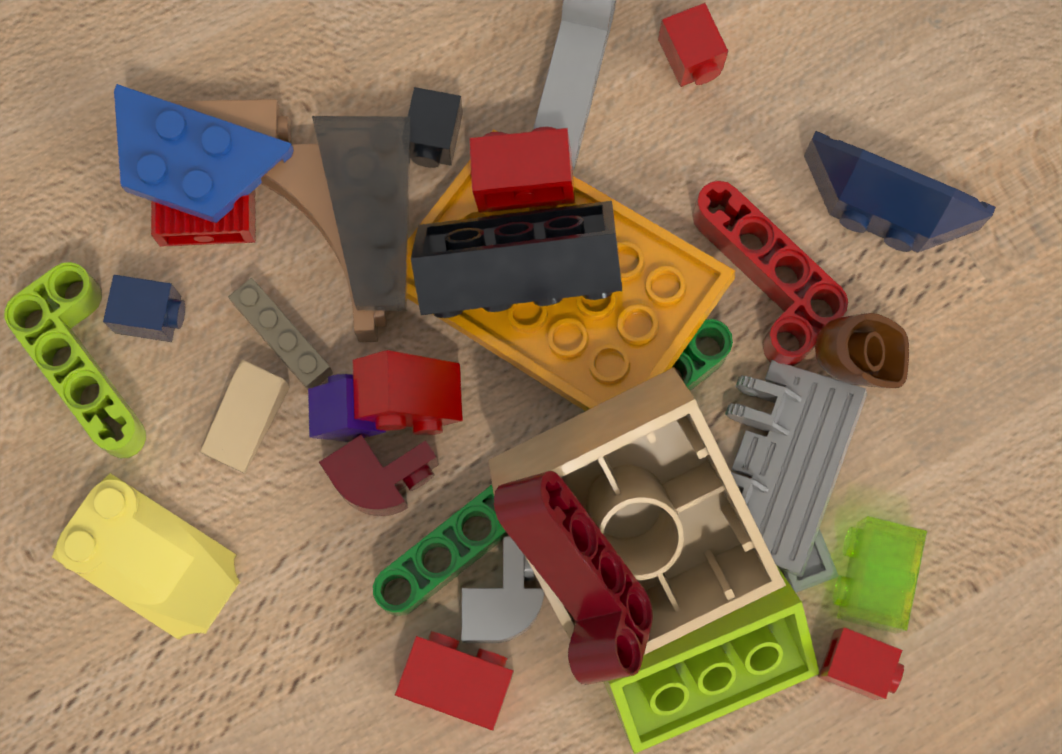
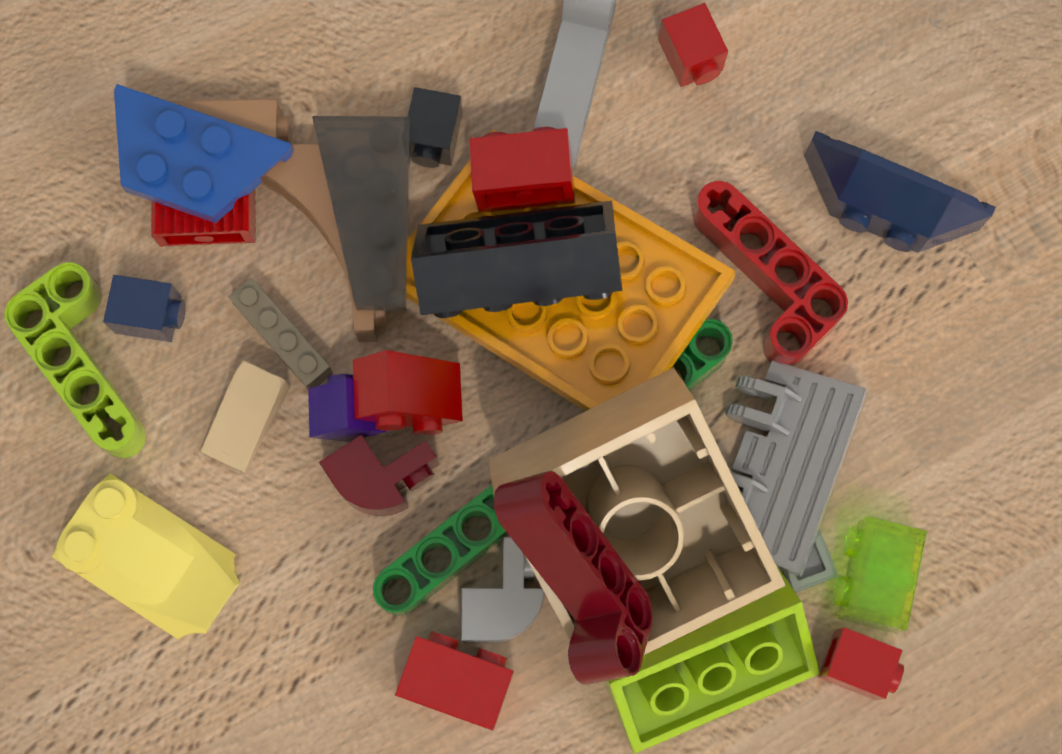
(864, 350): reddish brown piece -> none

